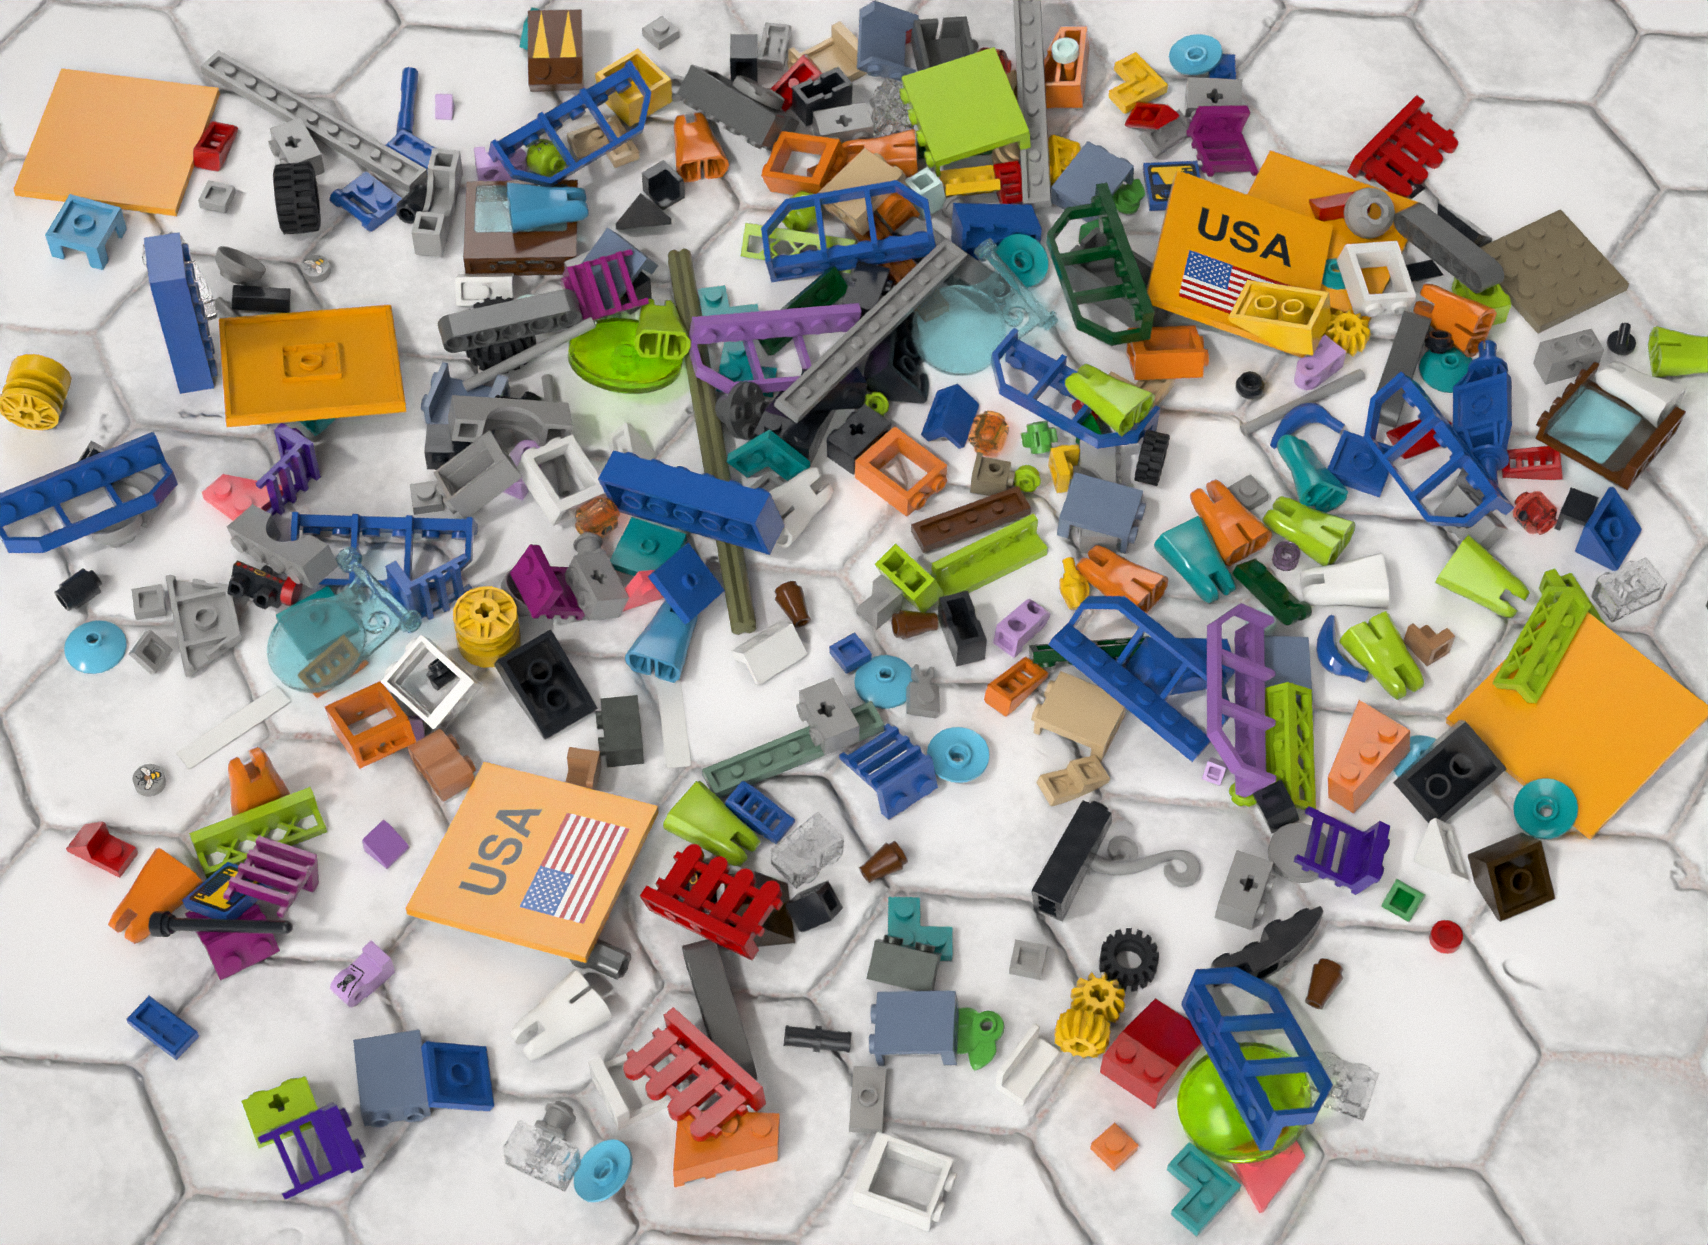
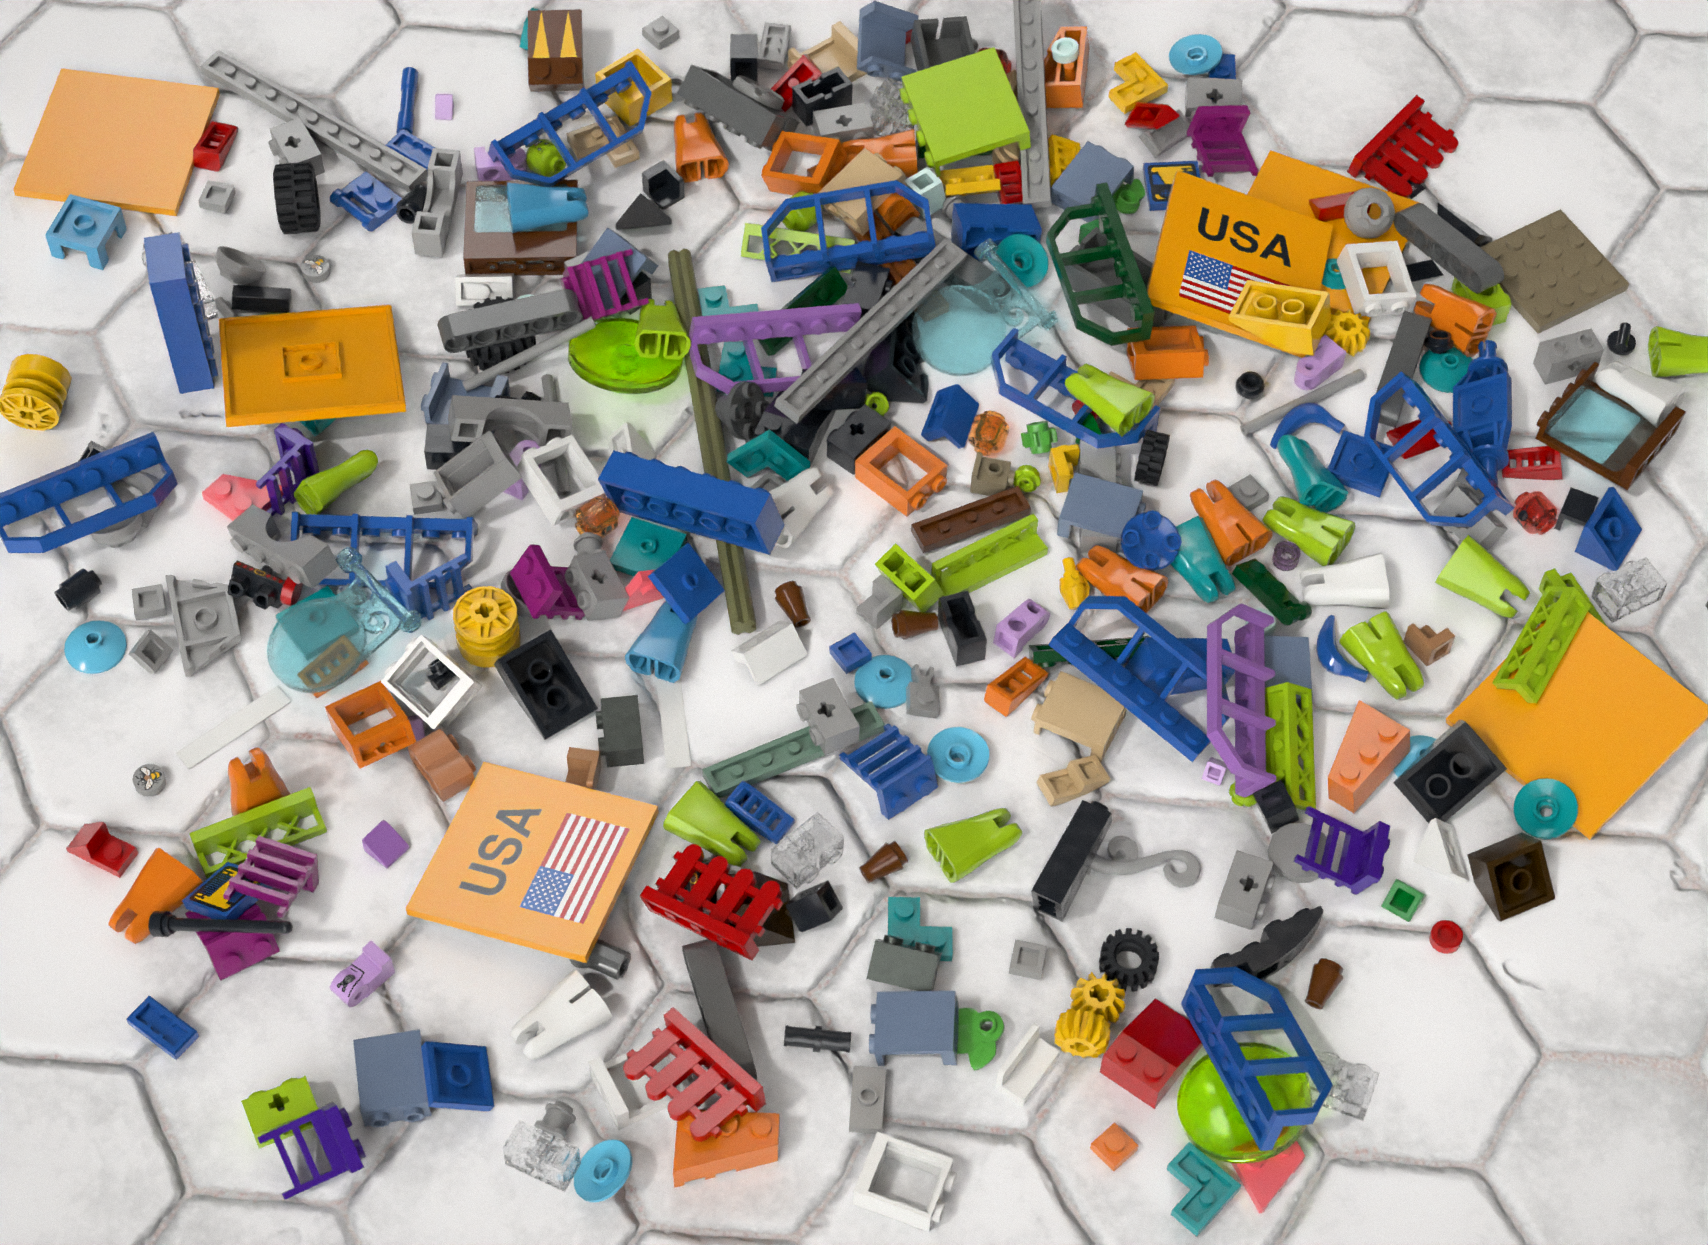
(325, 487): none -> lime piece
(971, 841): none -> lime piece
(1150, 541): none -> blue dish

